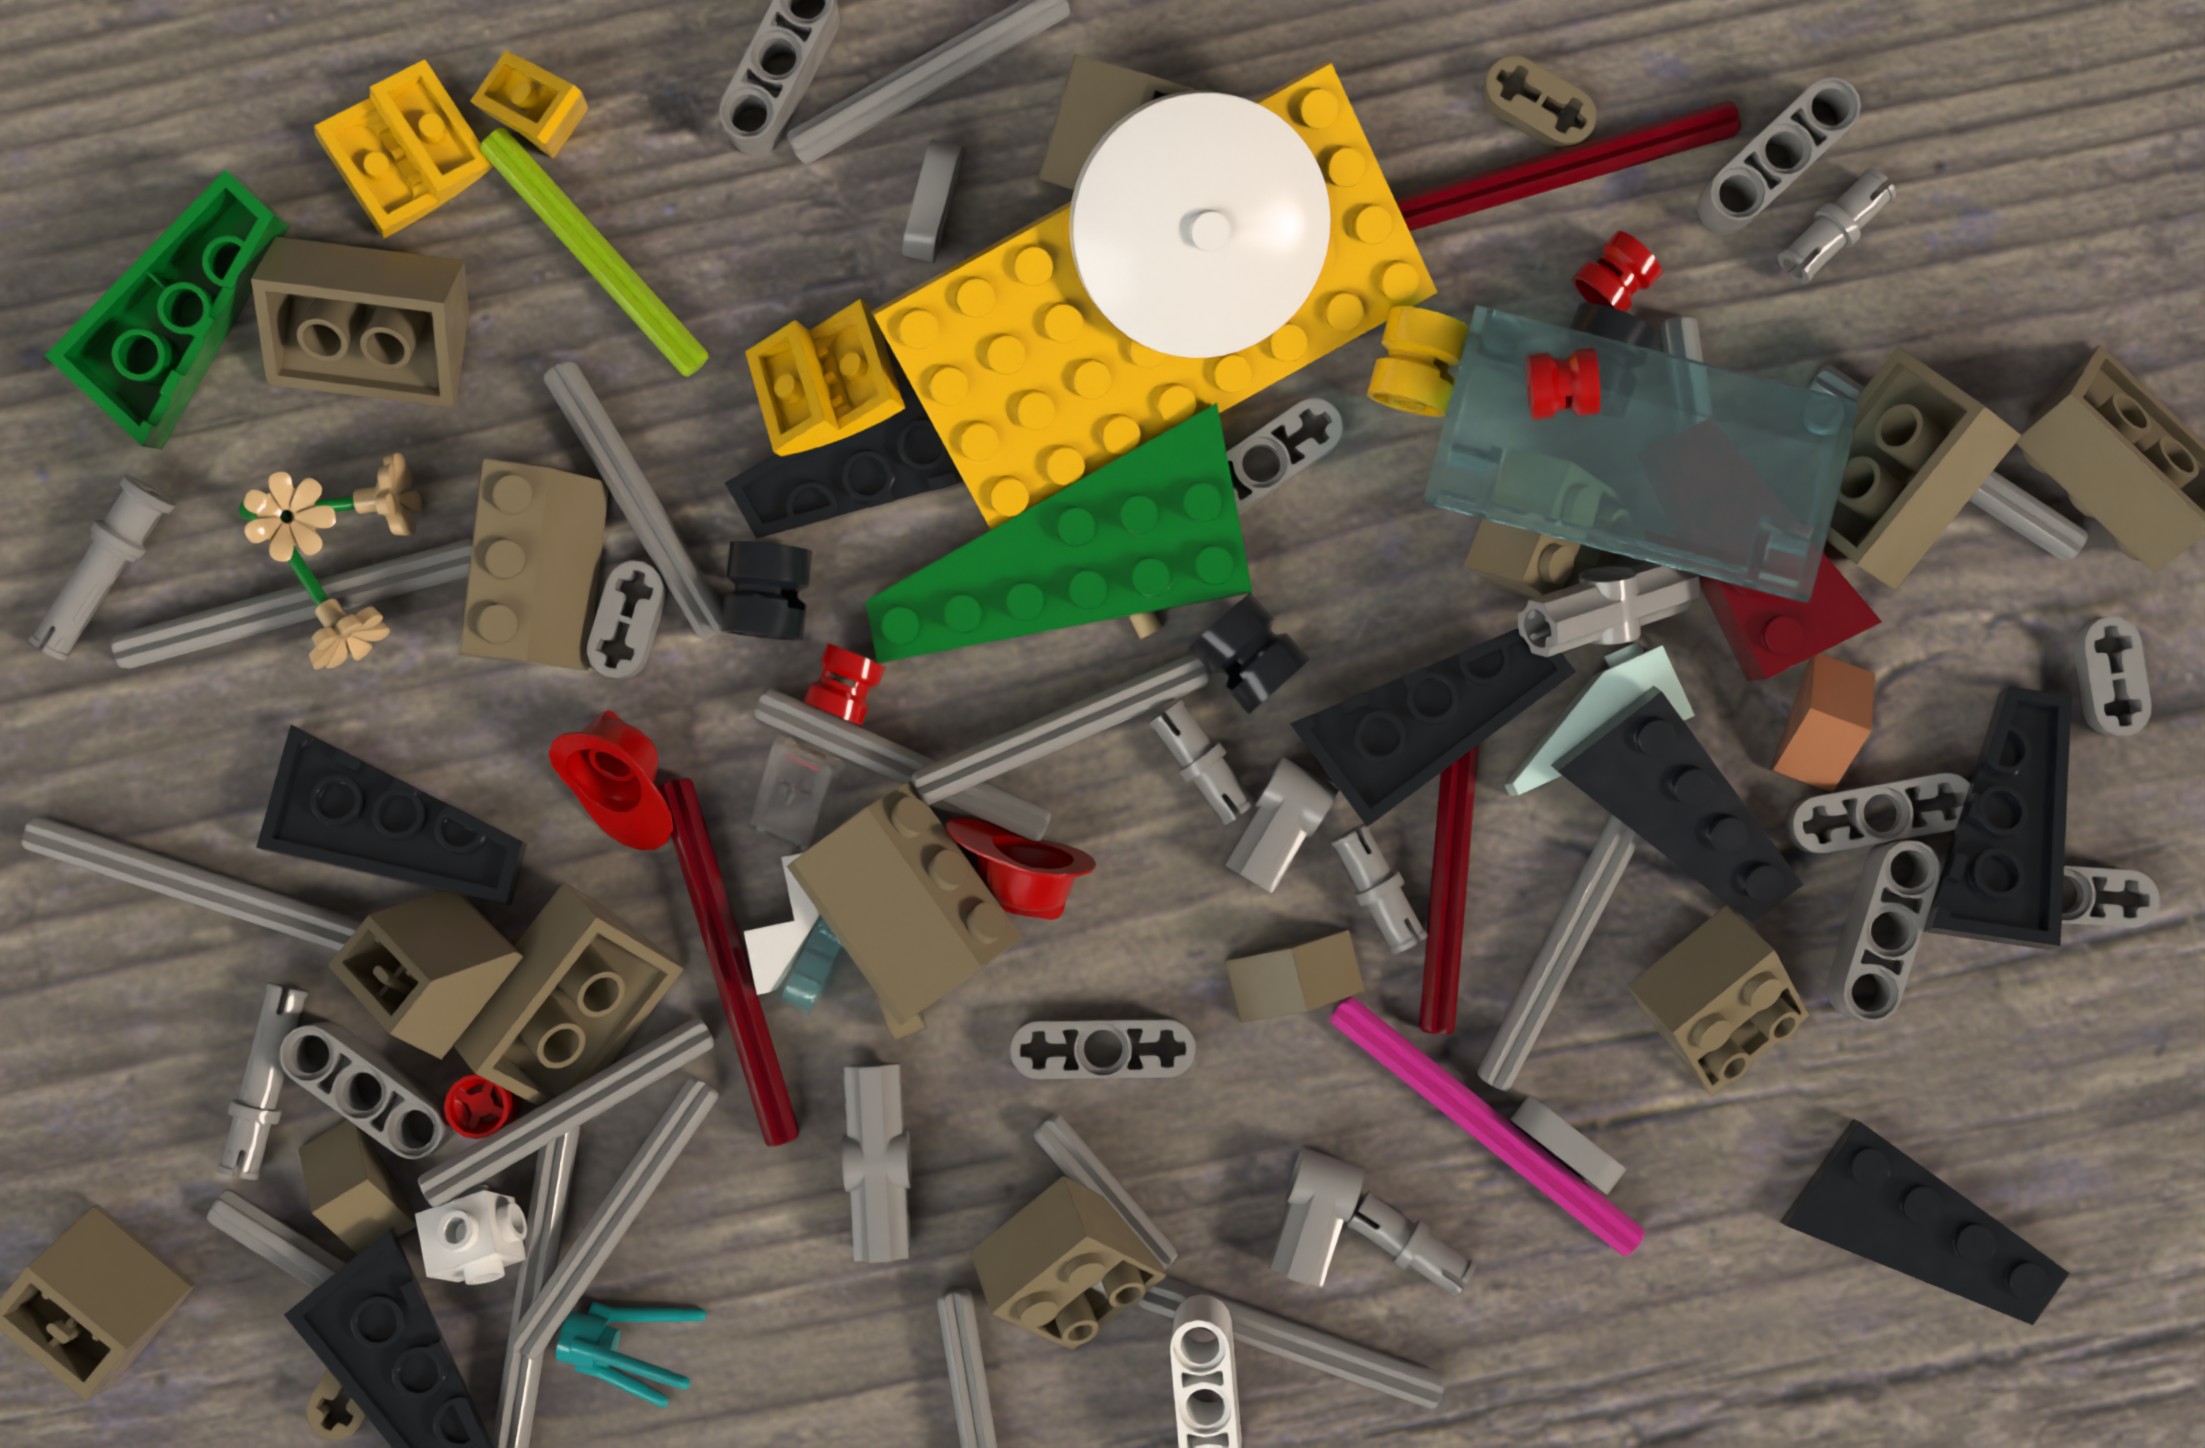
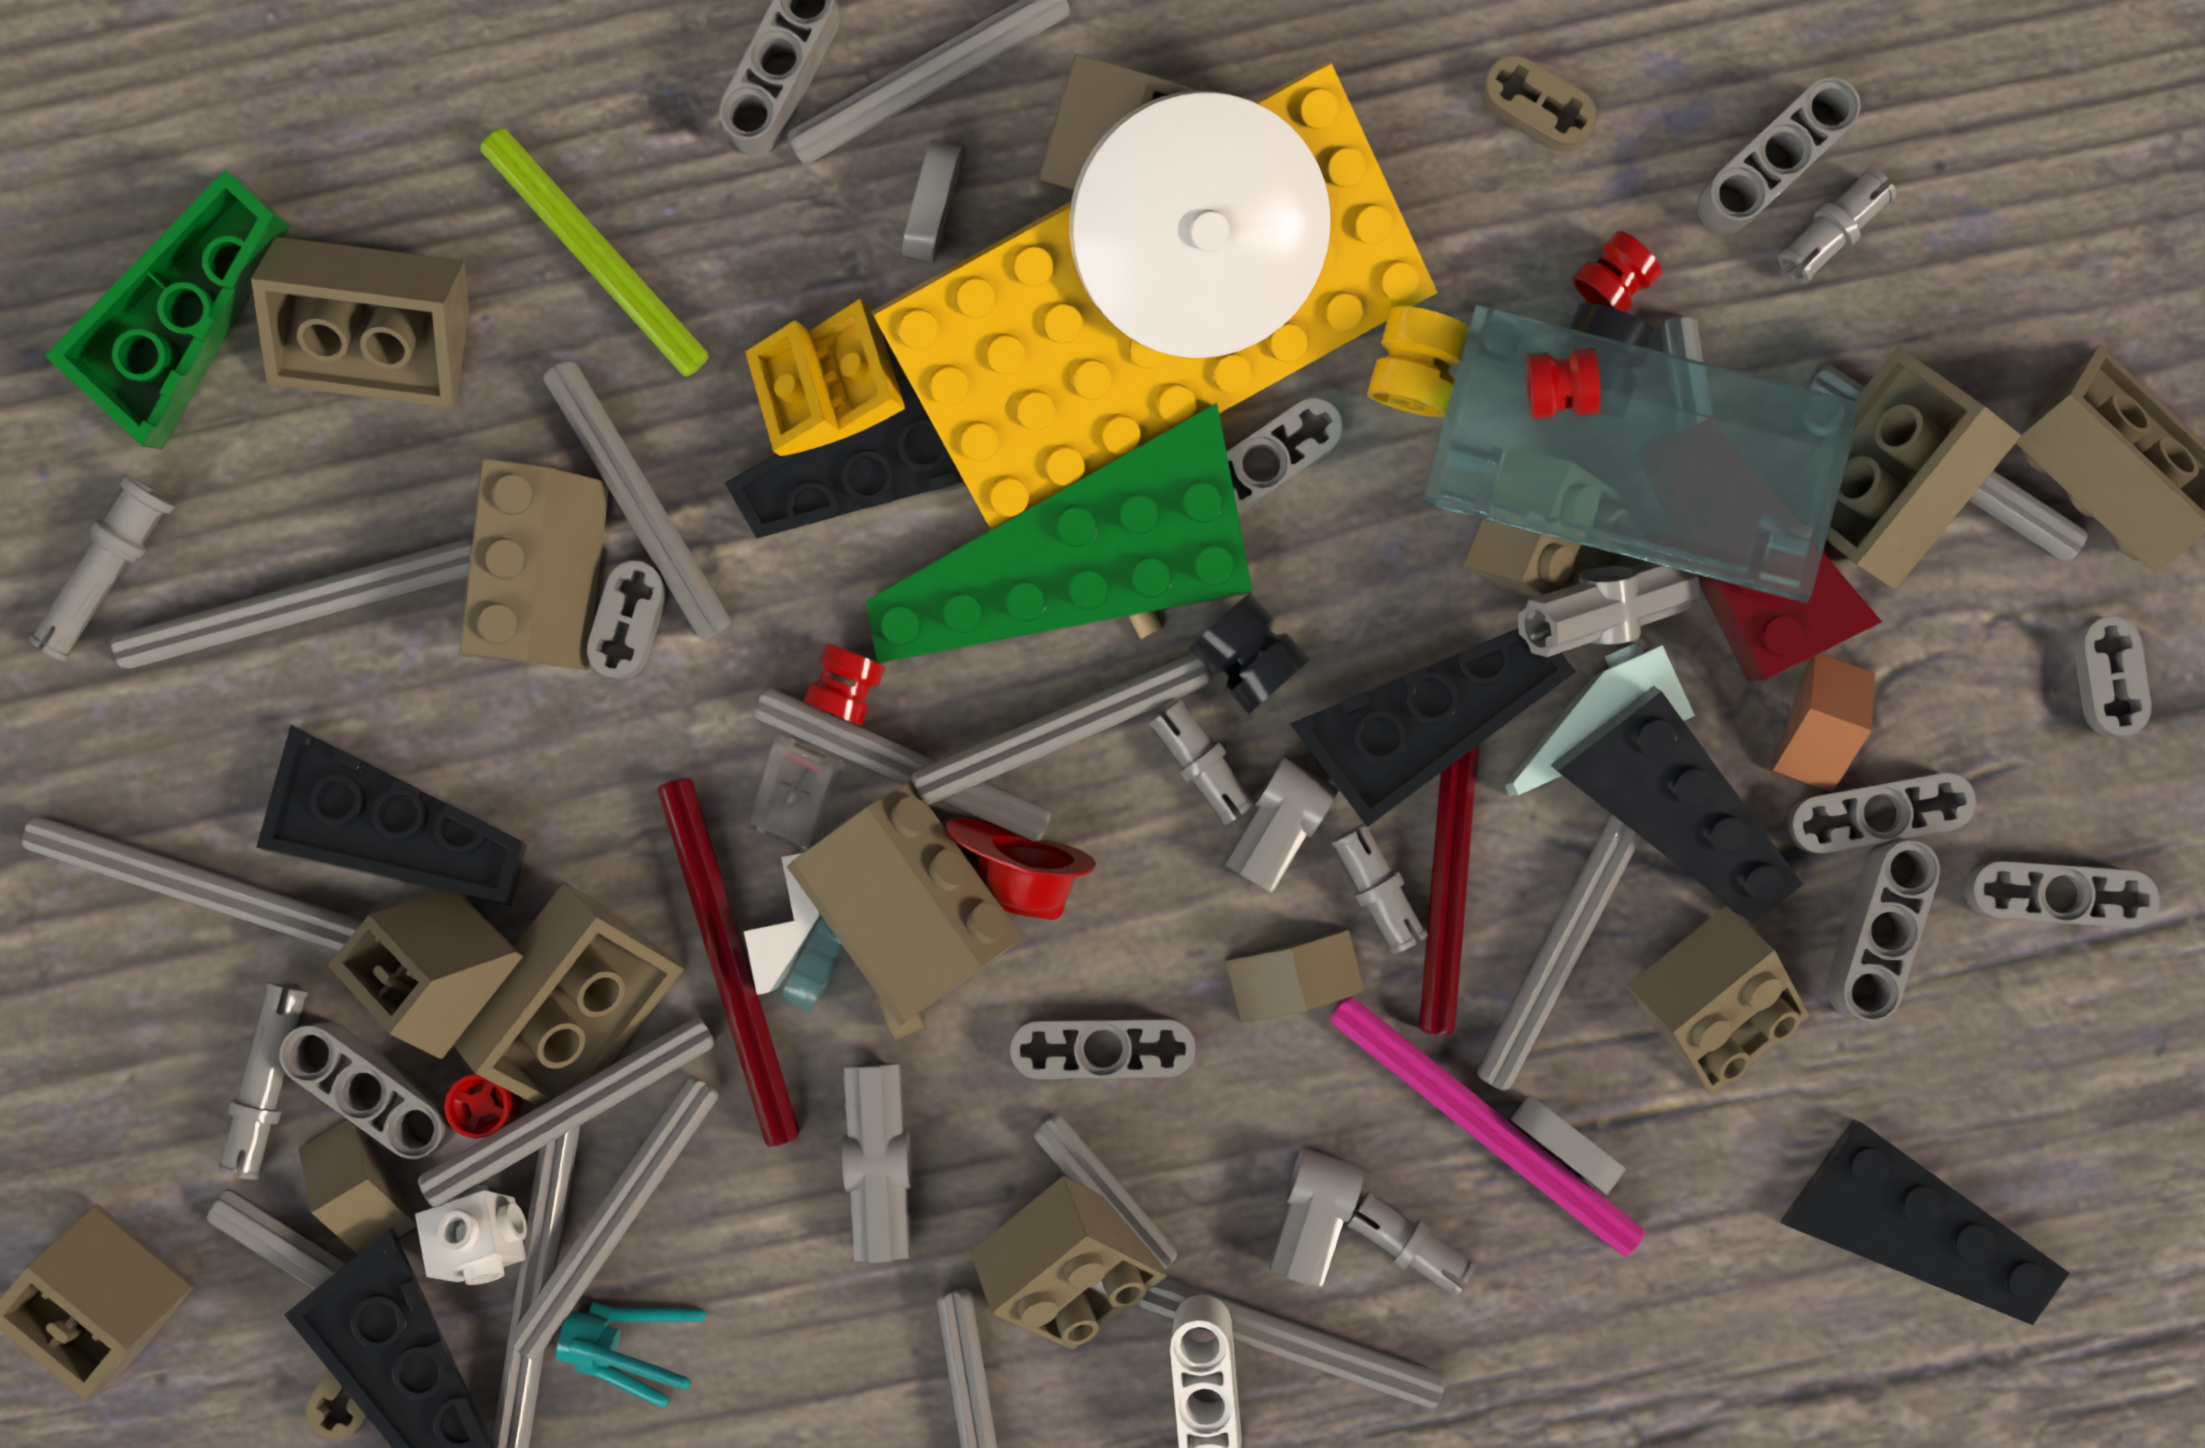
(290, 519): tan plant -> none
(403, 149): yellow slope -> none
(531, 102): yellow slope -> none
(614, 777): red piece -> none
(766, 590): black wheel -> none
(1569, 165): dark red axle -> none
(2010, 837): black wing -> none

